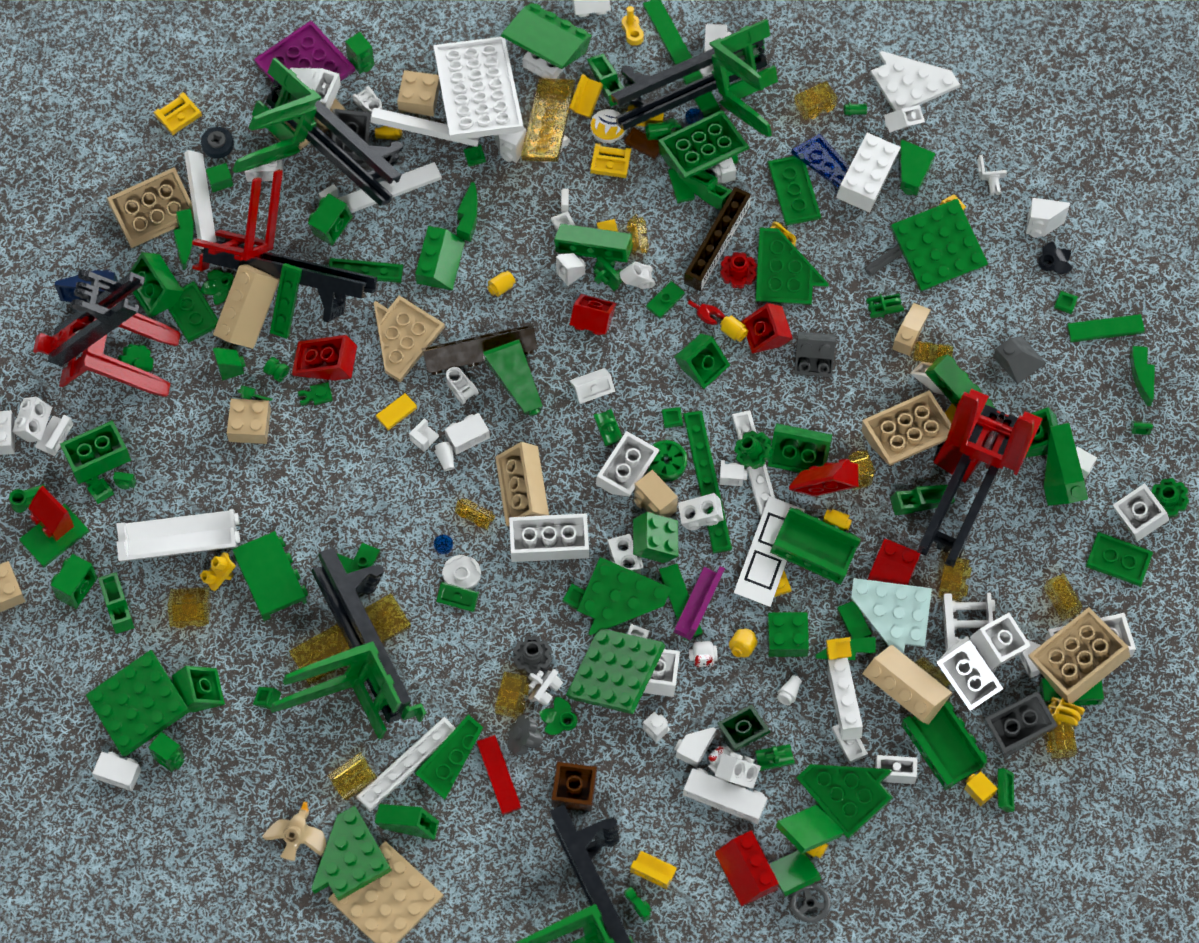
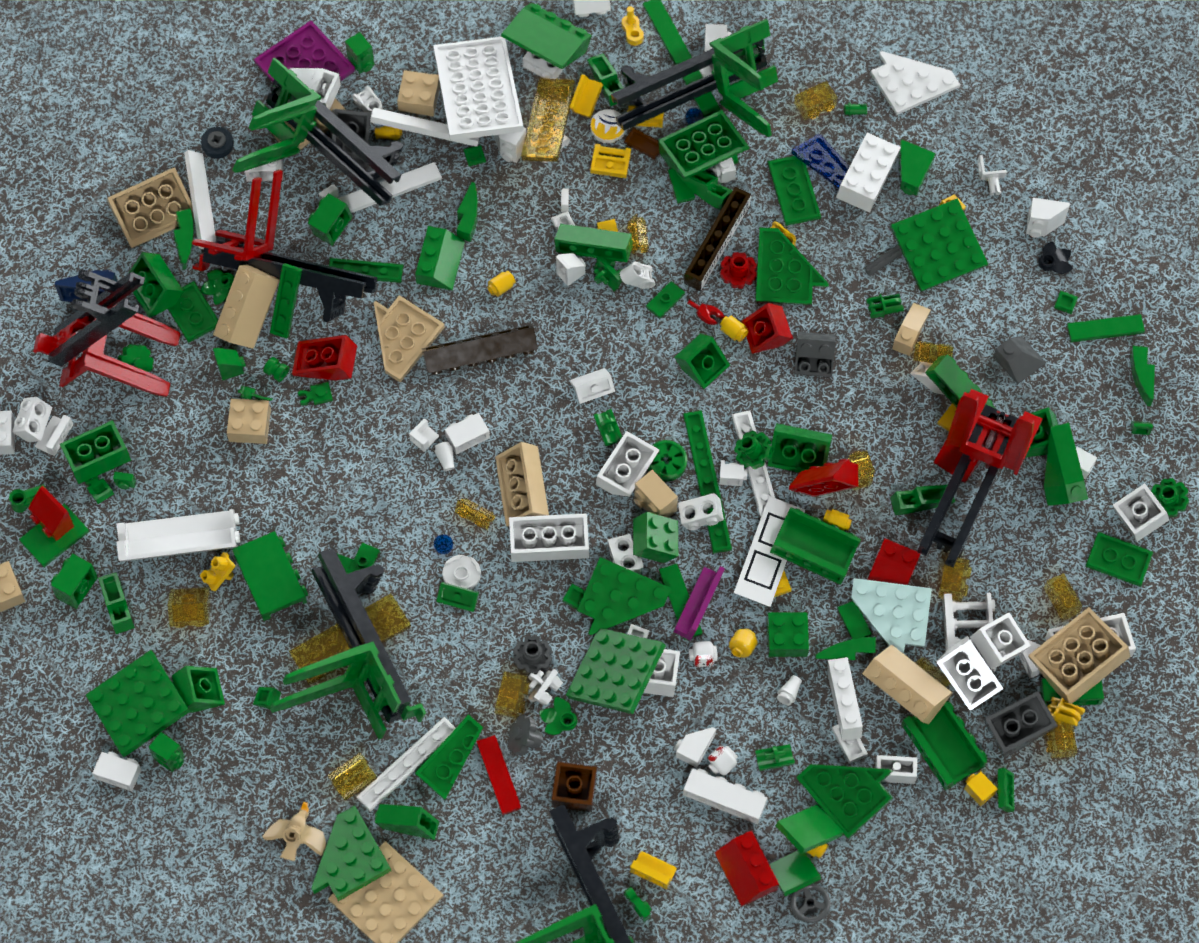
(181, 116): yellow plate -> none
(219, 177): green panel -> none
(396, 411): yellow tile -> none
(463, 387): white piece -> none
(513, 372): green slope -> none
(592, 314): red slope -> none
(656, 726): white brick -> none
(661, 129): green piece -> none
(672, 417): green tile -> none
(738, 769): white brick -> none
(742, 728): dark green slope -> none
(838, 648): yellow panel -> none
(904, 118): white slope -> none
(907, 428): tan slope -> none

